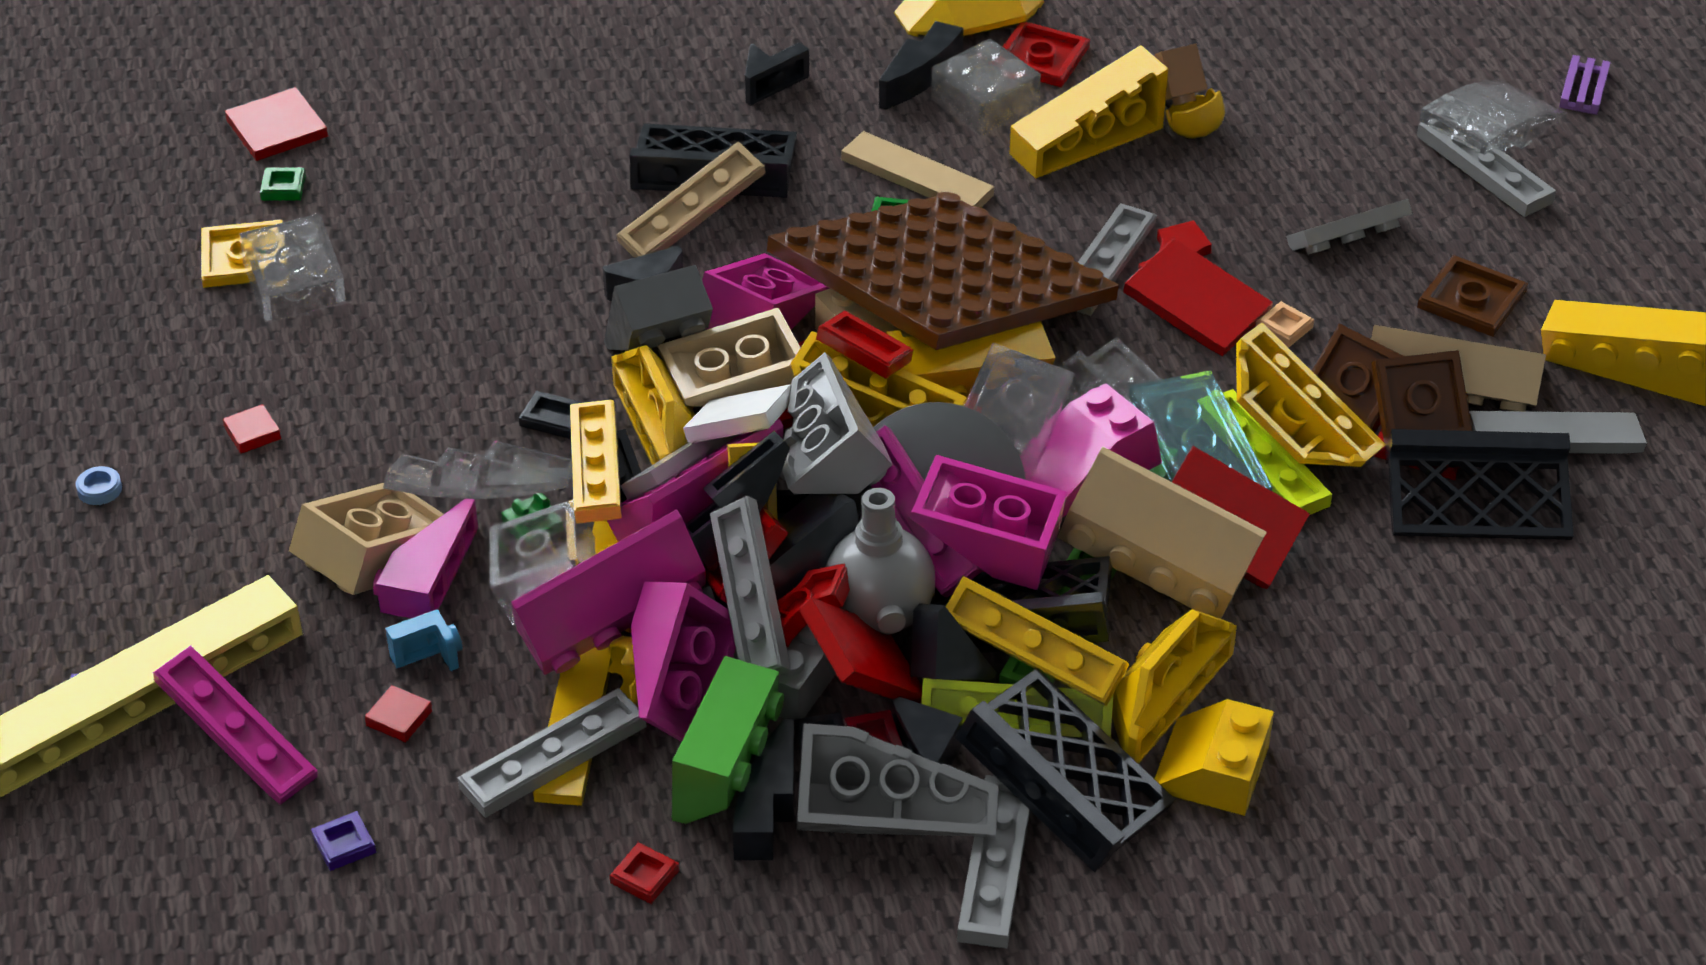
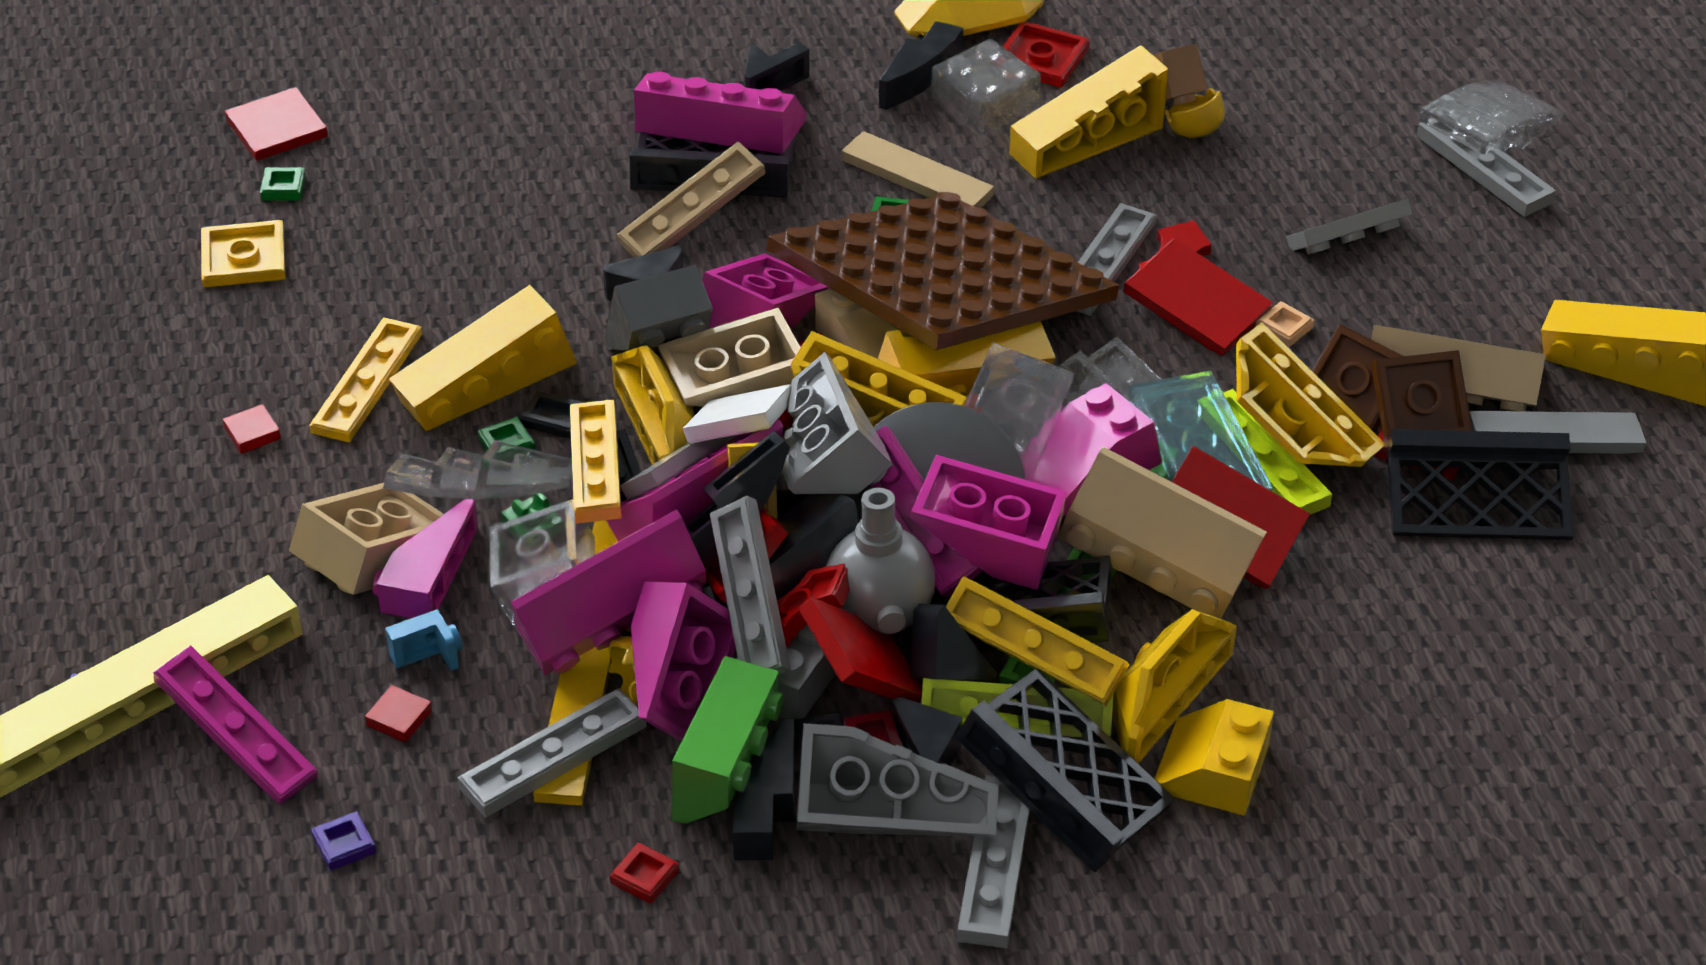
(98, 485): medium blue tile -> none
(292, 268): clear brick -> none
(365, 380): none -> yellow tile
(486, 361): none -> yellow wedge
(508, 432): none -> green tile
(717, 112): none -> dark pink slope
(864, 344): red tile -> none
(1472, 295): reddish brown tile -> none
(1588, 69): medium lavender tile -> none

